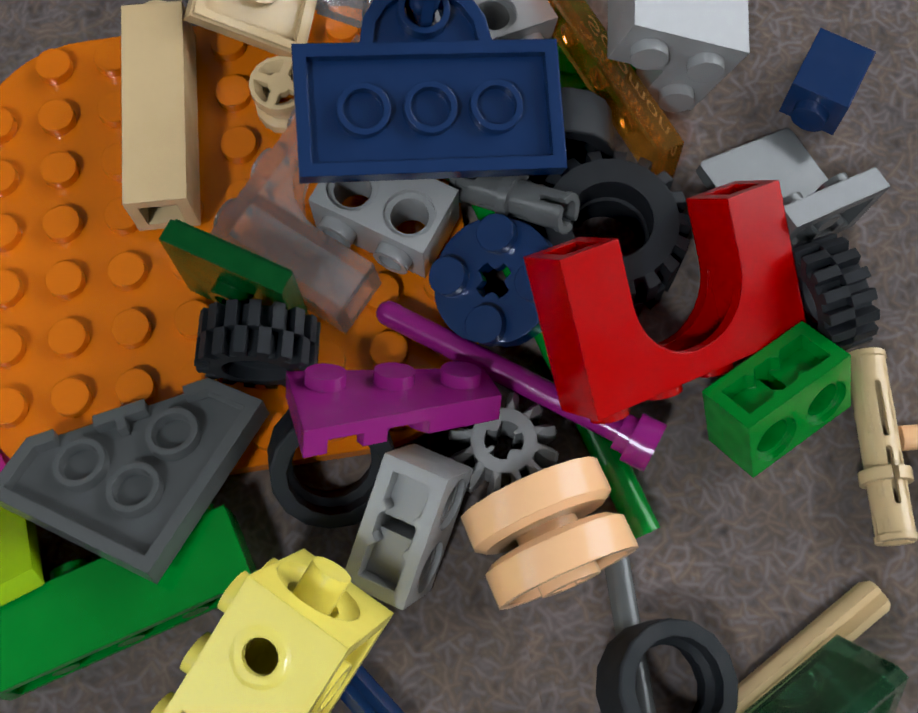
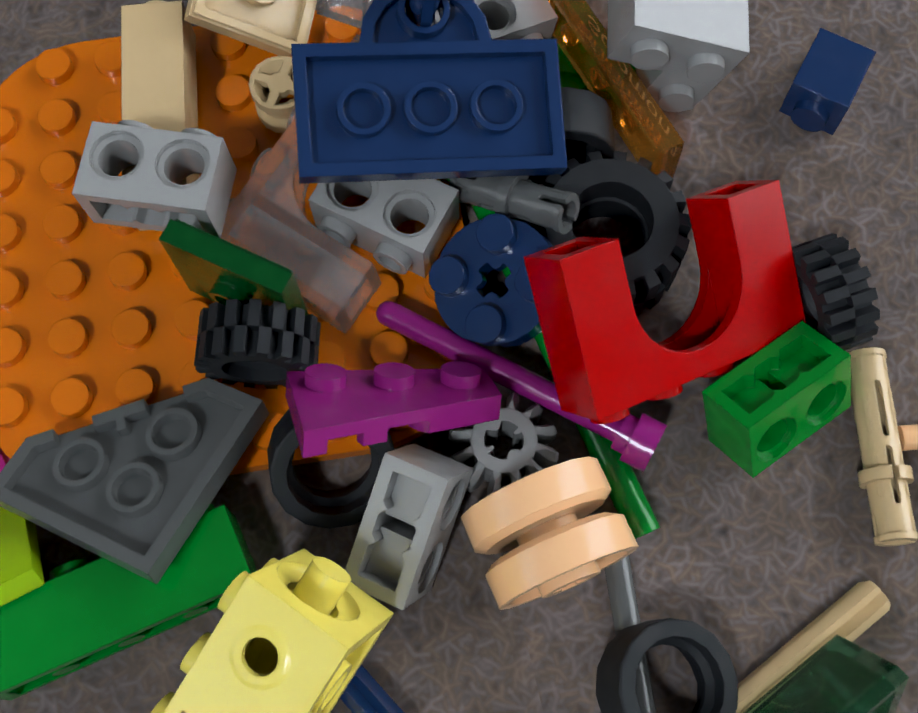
(153, 190): none -> light grey brick
(809, 199): bracket -> none

